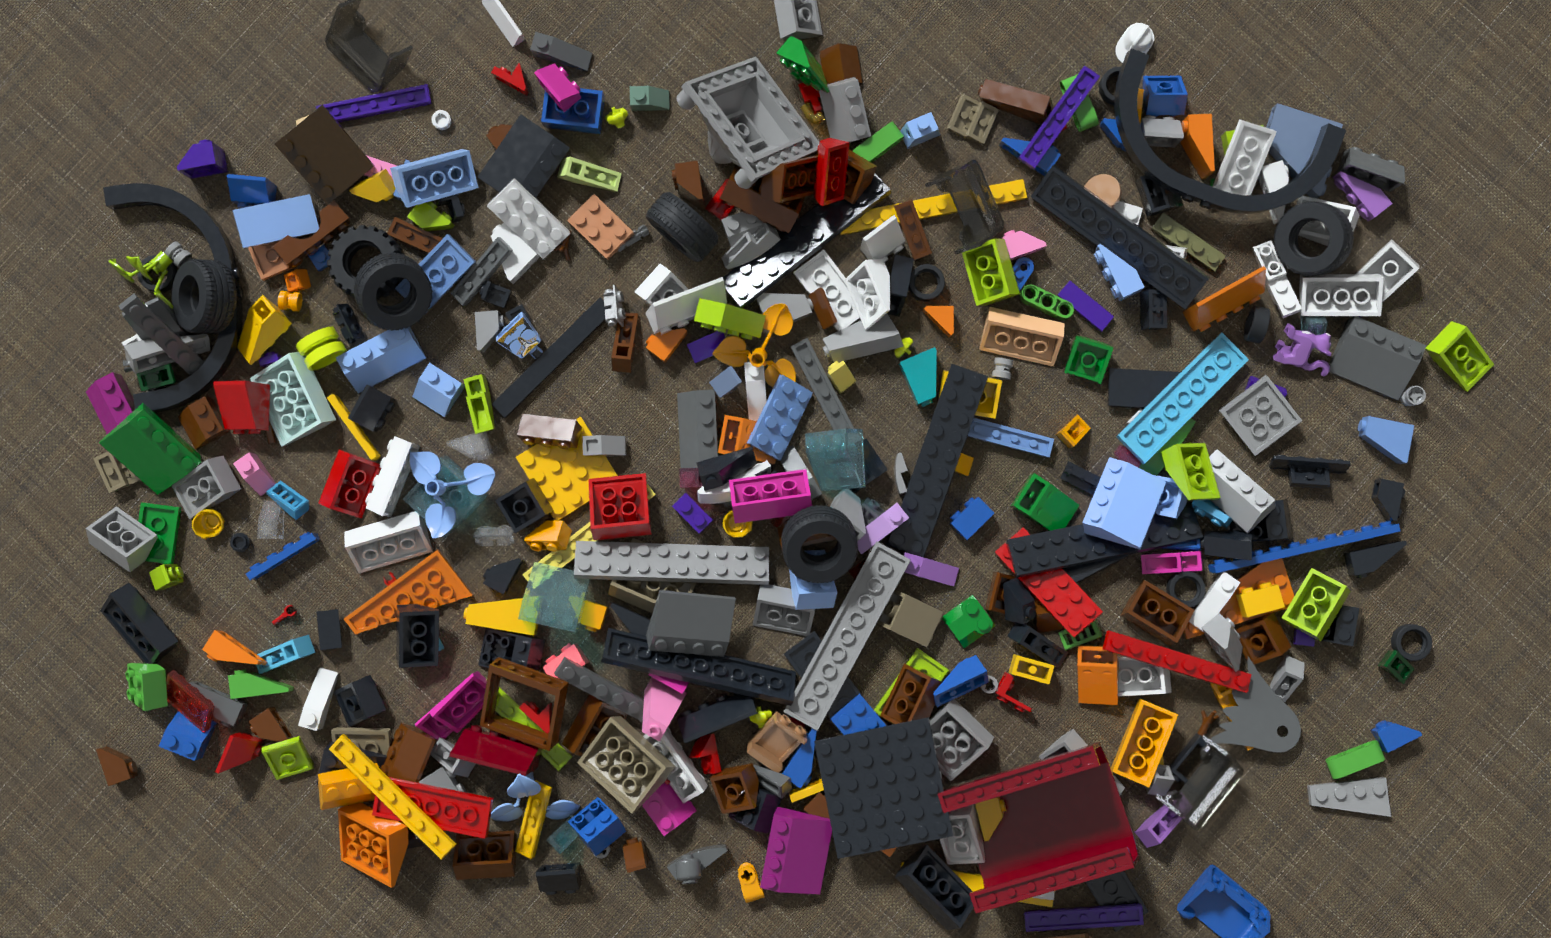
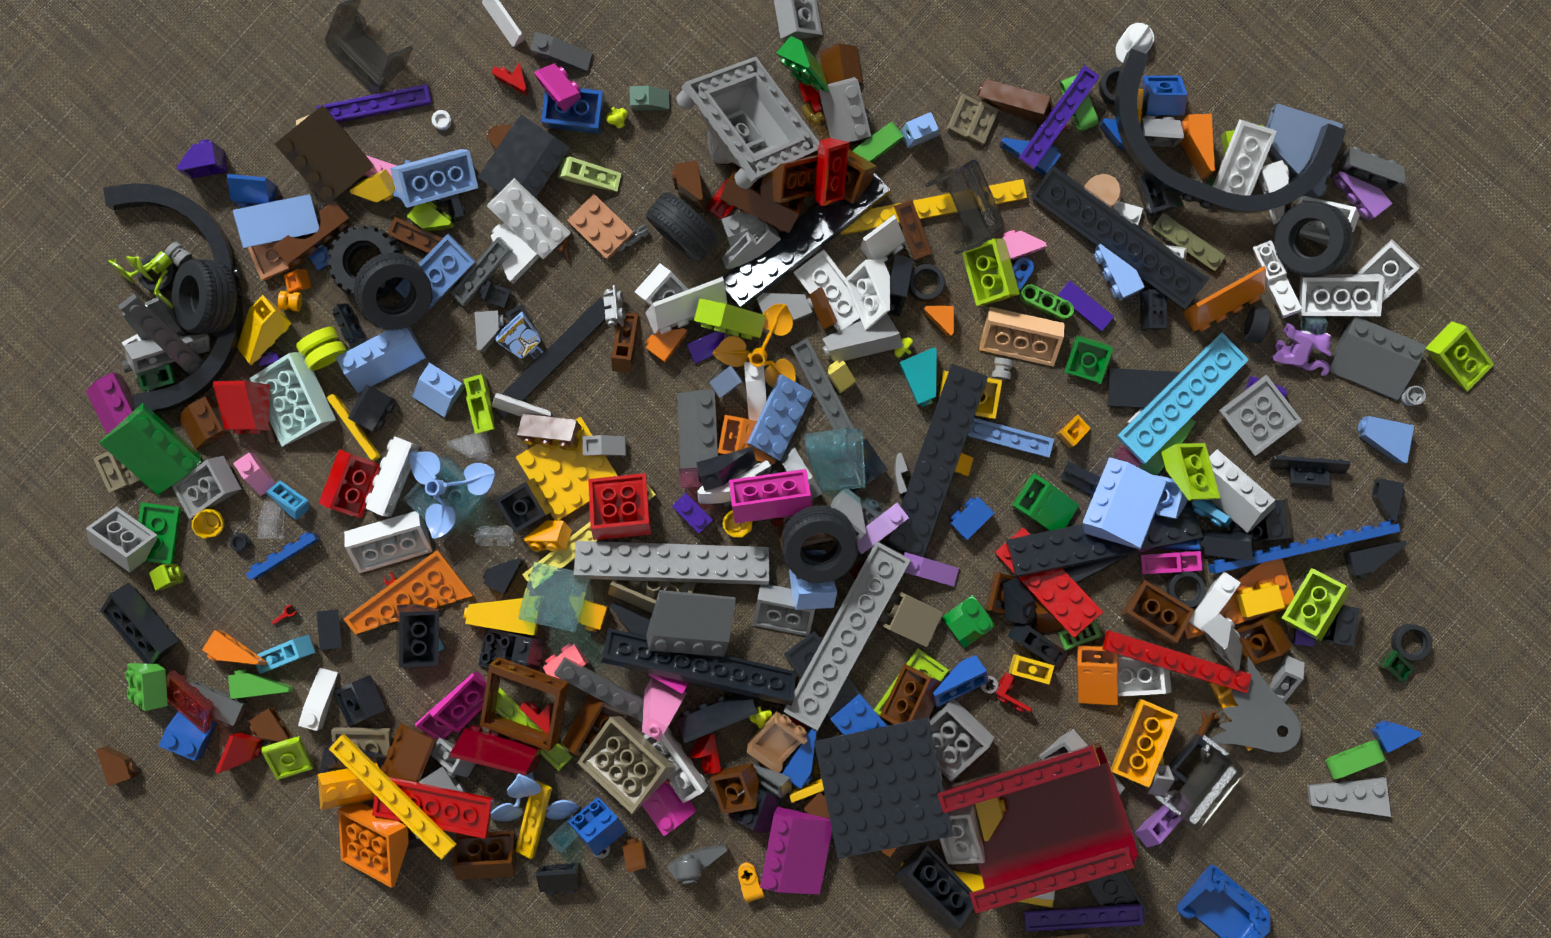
(517, 407): none -> white slope

